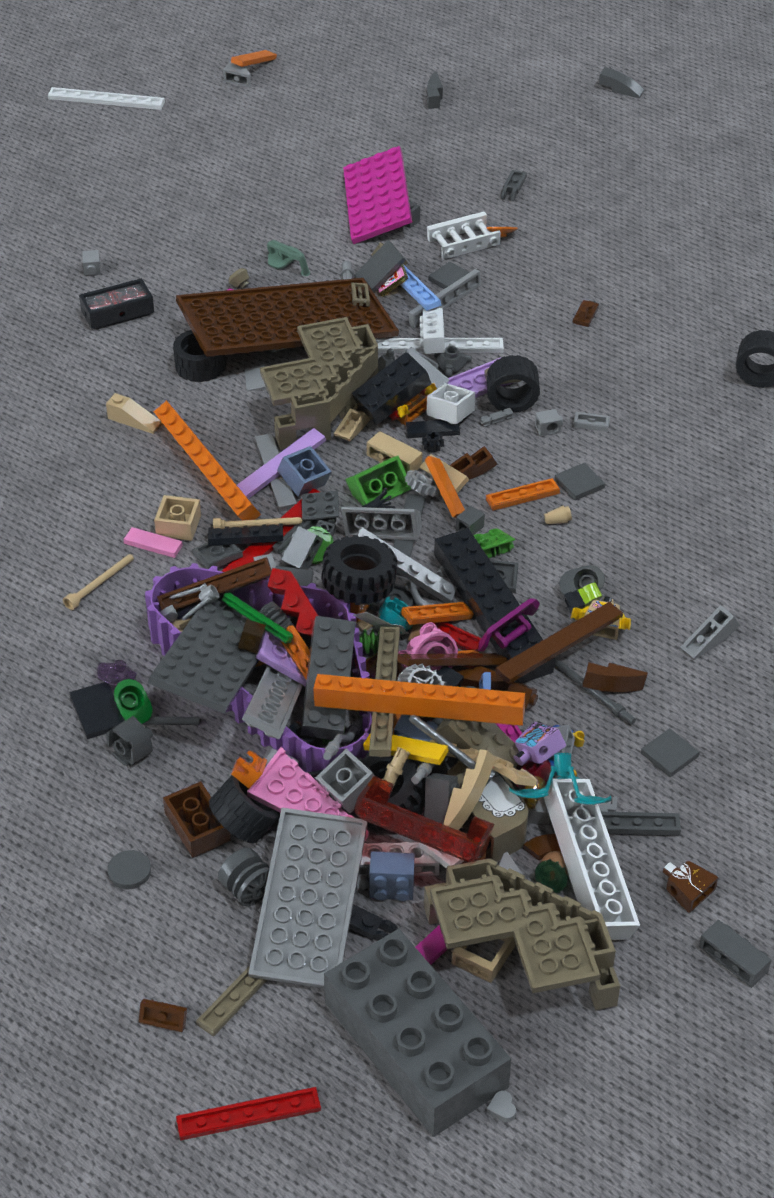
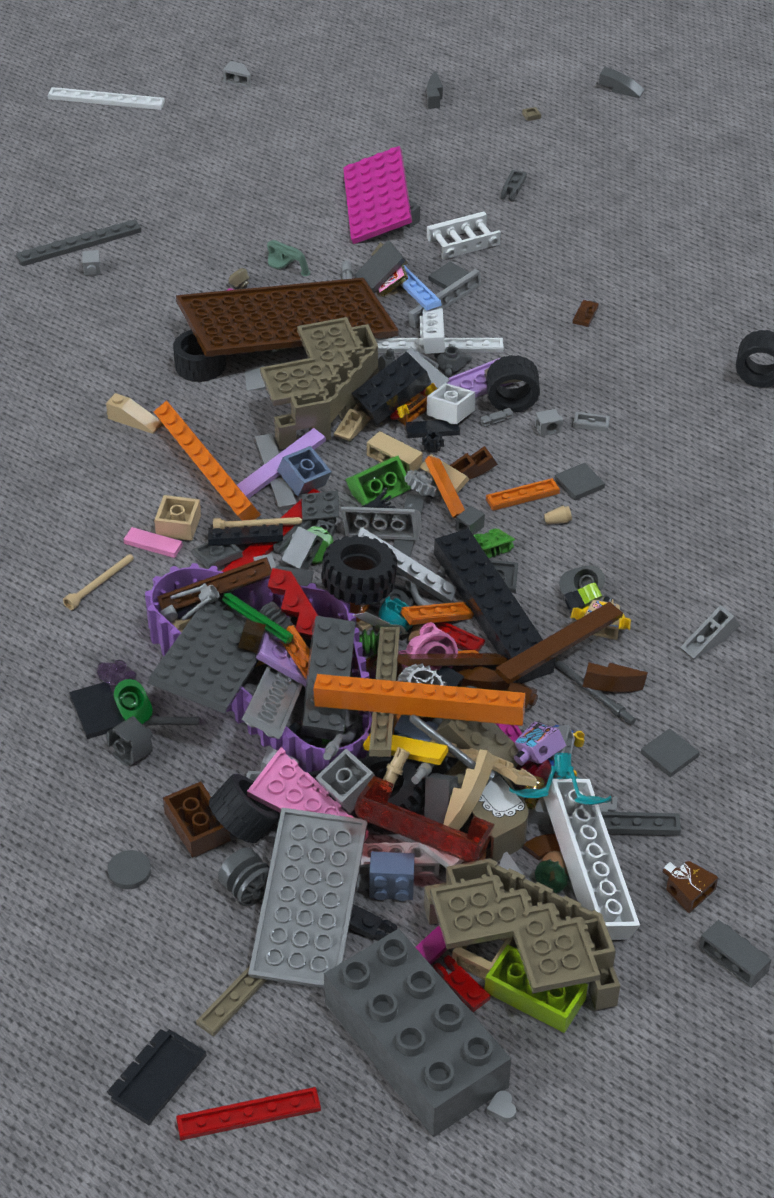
(78, 242): none -> dark grey plate
(116, 303): black brick -> none
(157, 1076): none -> black hinge
(162, 1015): reddish brown hinge -> none
(248, 772): orange hinge -> none
(253, 58): orange tile -> none
(360, 300): dark tan tile -> none
(462, 984): none -> red hinge
(485, 681): medium blue tile -> none
(504, 230): orange dish -> none
(510, 984): none -> lime brick
(527, 608): magenta piece -> none
(531, 113): none -> dark tan tile

